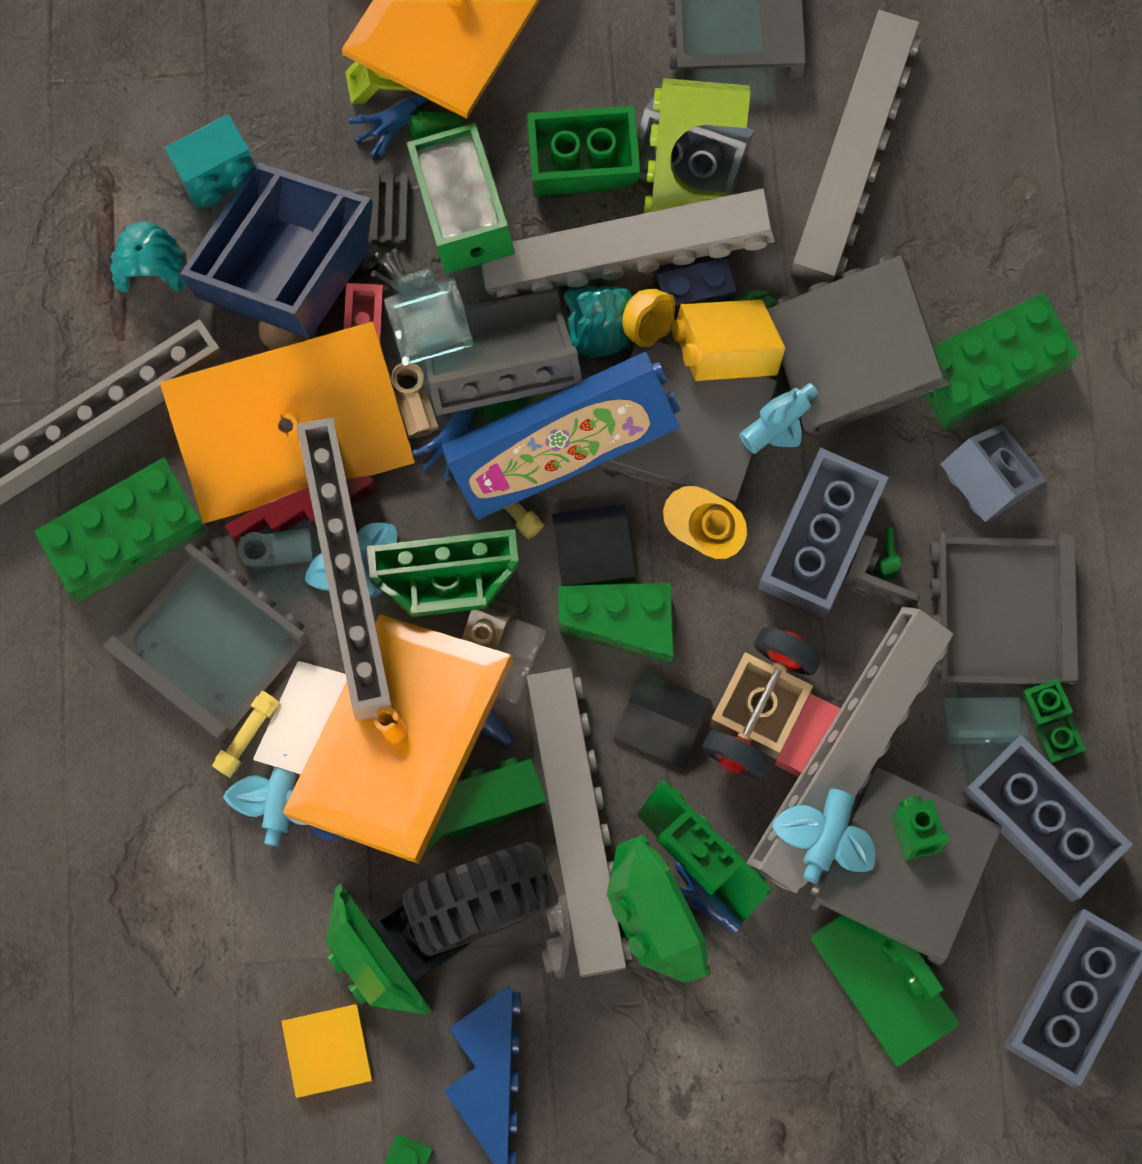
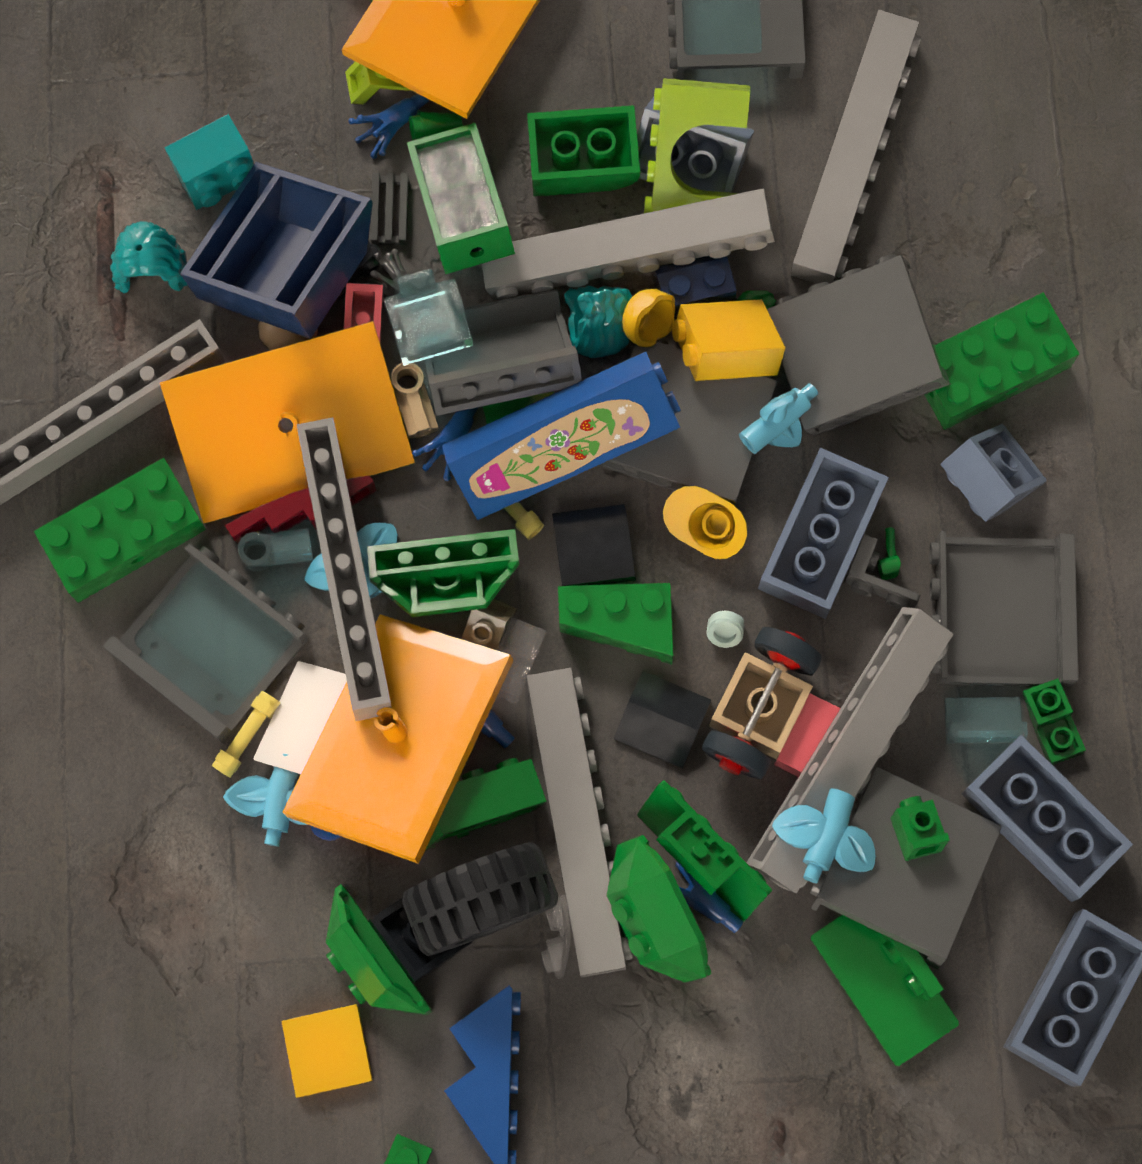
(725, 629): none -> light aqua tile

